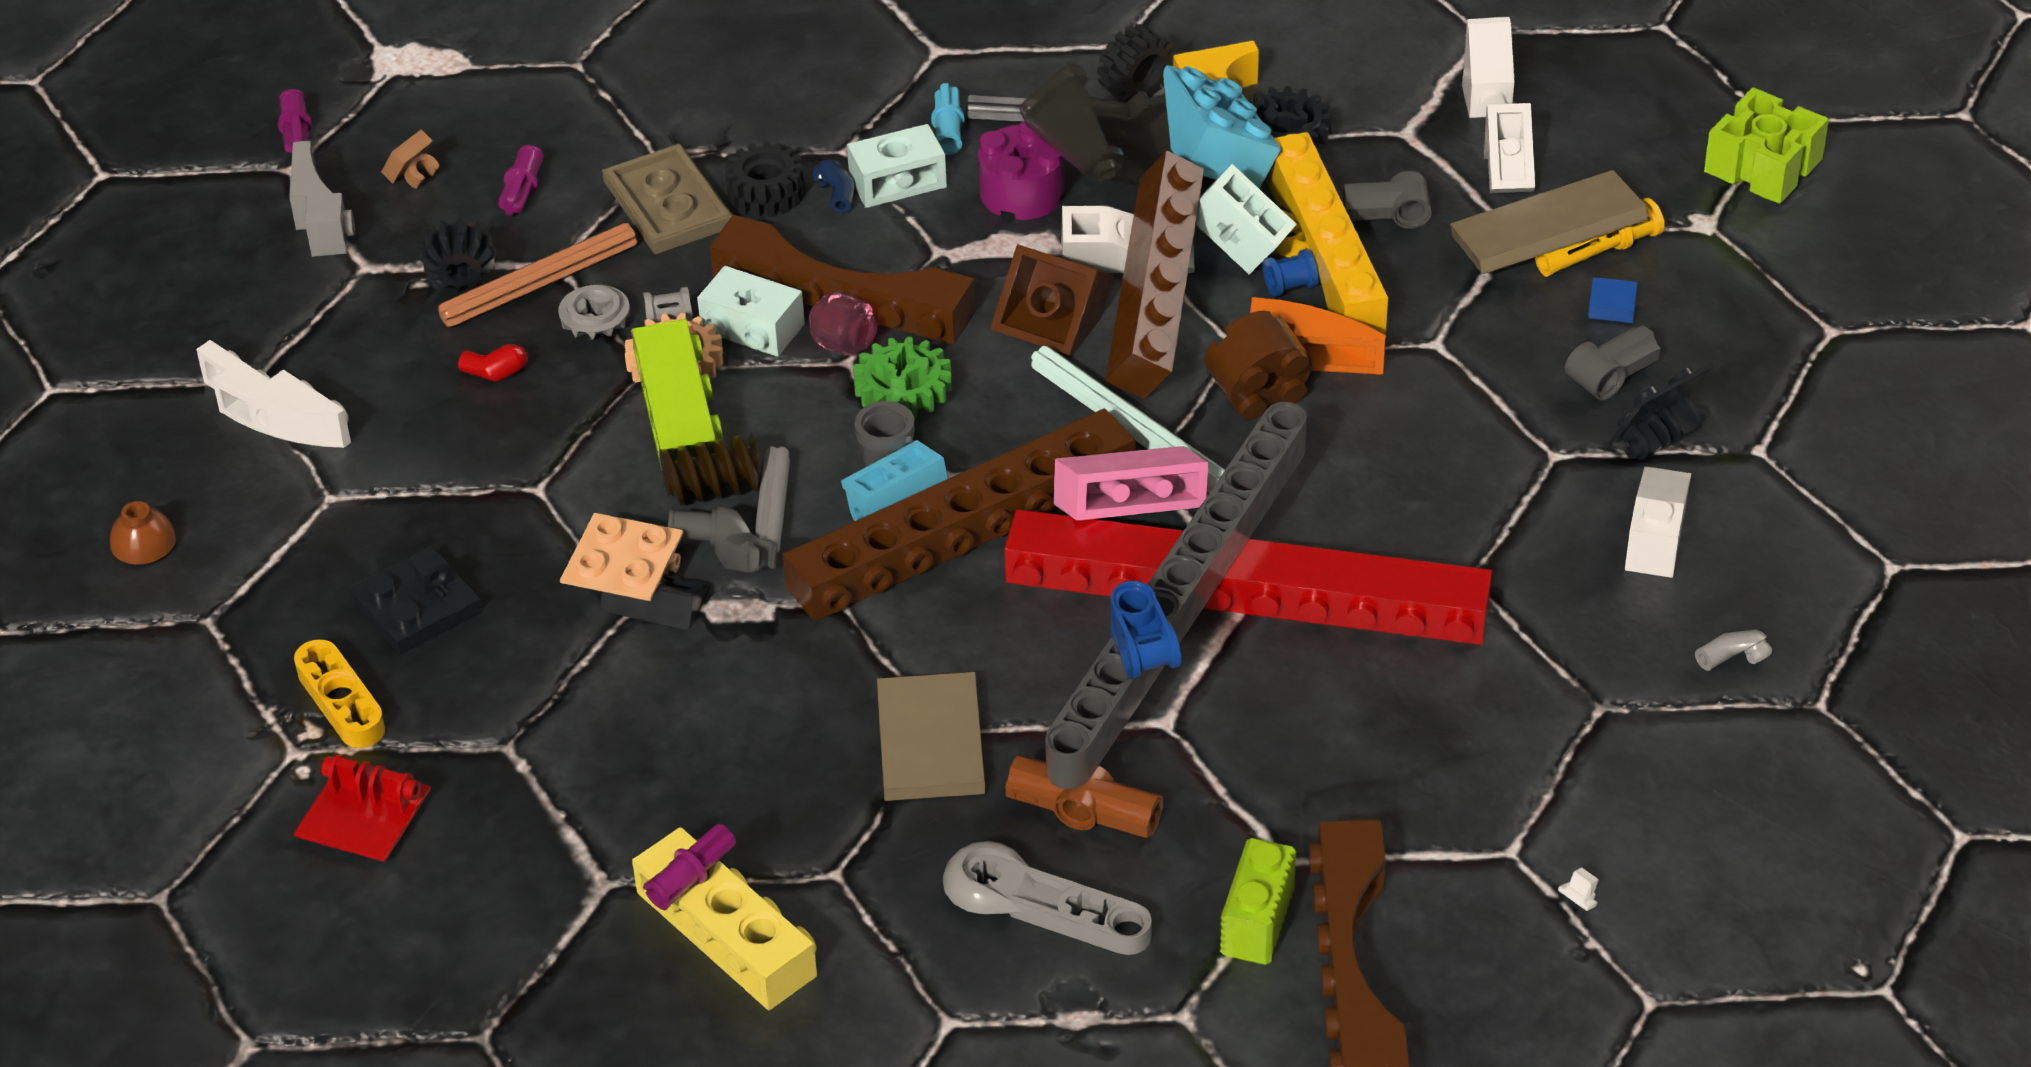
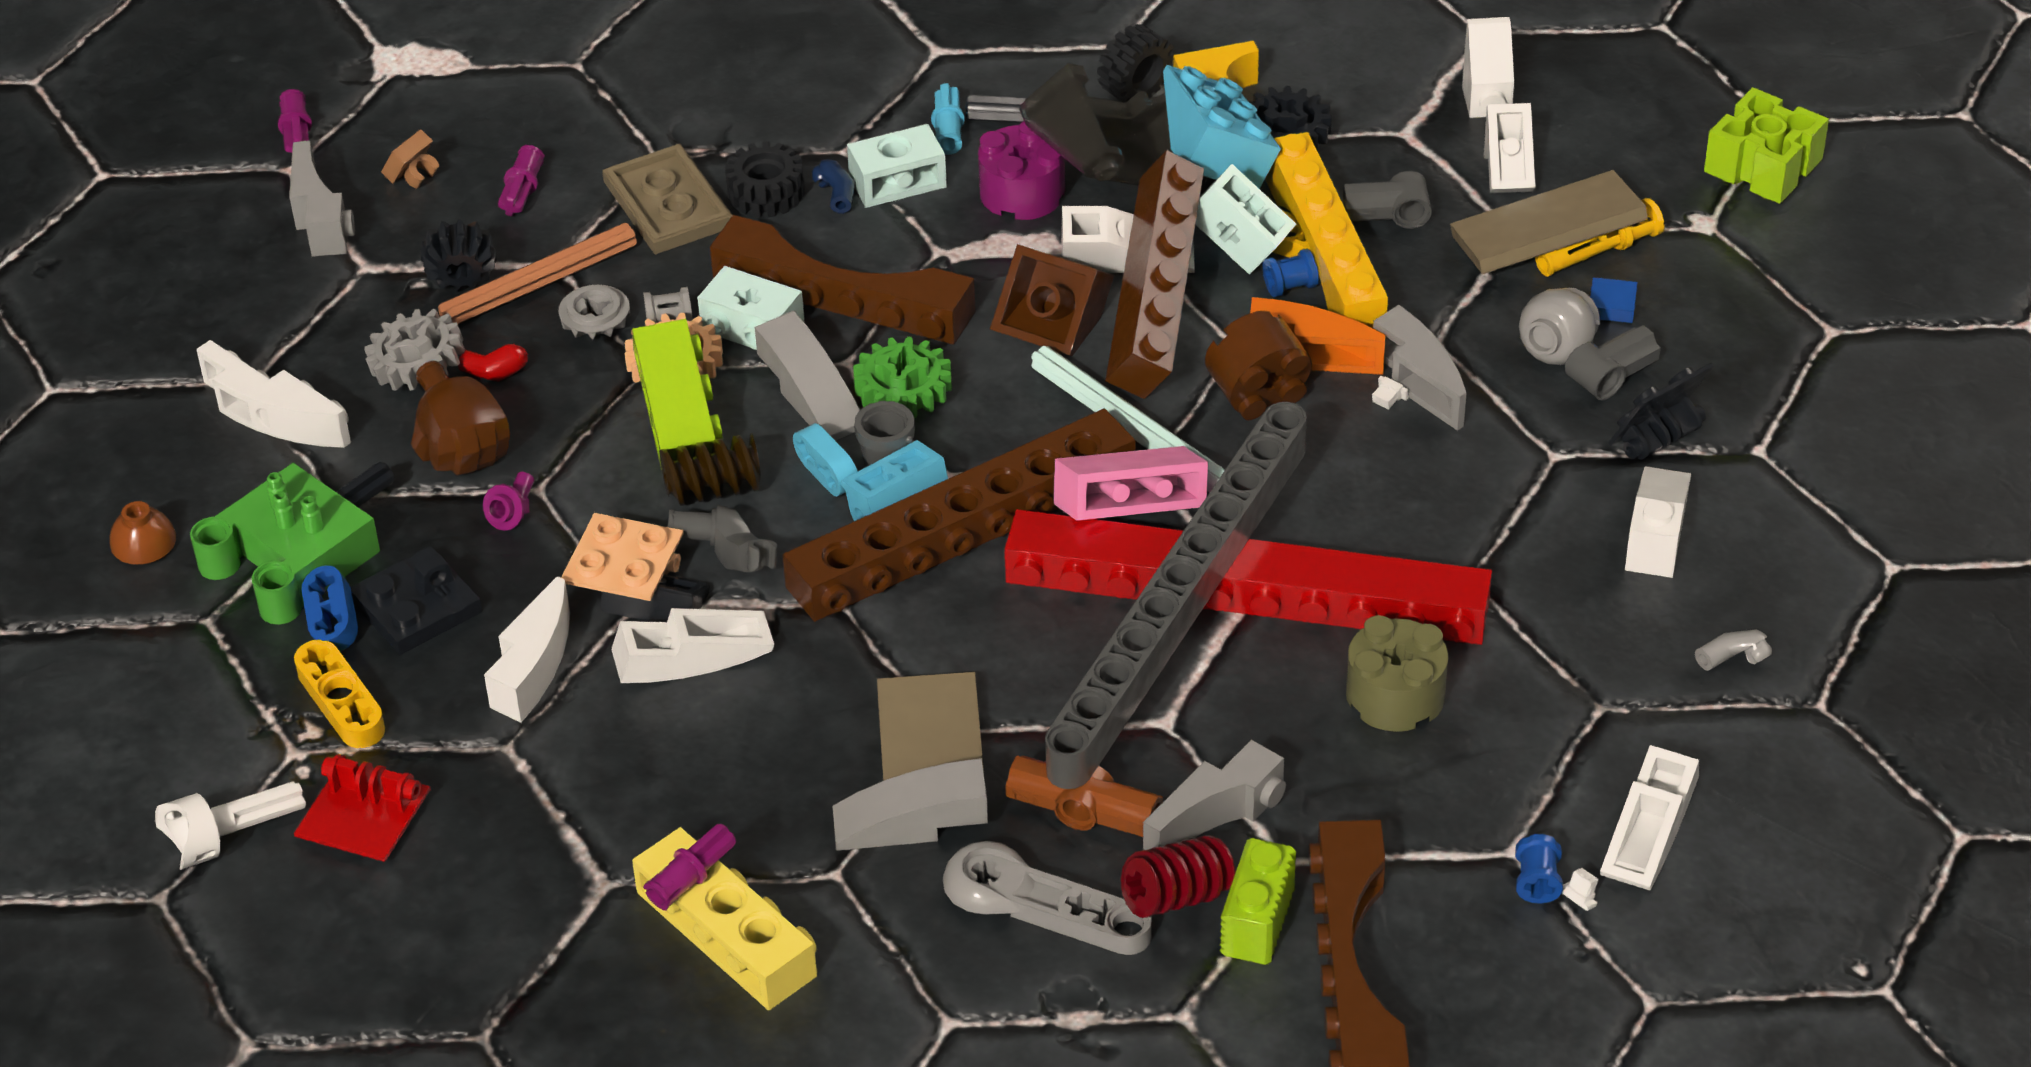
(197, 827): none -> white piece
(289, 531): none -> bright green piece
(338, 605): none -> blue beam
(410, 344): none -> light grey gear
(458, 423): none -> reddish brown piece
(506, 504): none -> magenta plate
(530, 653): none -> white slope
(689, 644): none -> white slope
(772, 494): light grey axle -> none
(806, 374): none -> light grey slope
(823, 457): none -> medium azure beam
(842, 323): clear pink head -> none
(912, 806): none -> light grey slope
(1141, 629): blue piece -> none
(1176, 875): none -> dark red piece
(1218, 796): none -> light grey slope
(1389, 392): none -> white piece
(1397, 673): none -> olive brick
(1422, 366): none -> light grey slope
(1539, 874): none -> blue bush
(1557, 324): none -> light grey piece
(1651, 818): none -> white slope

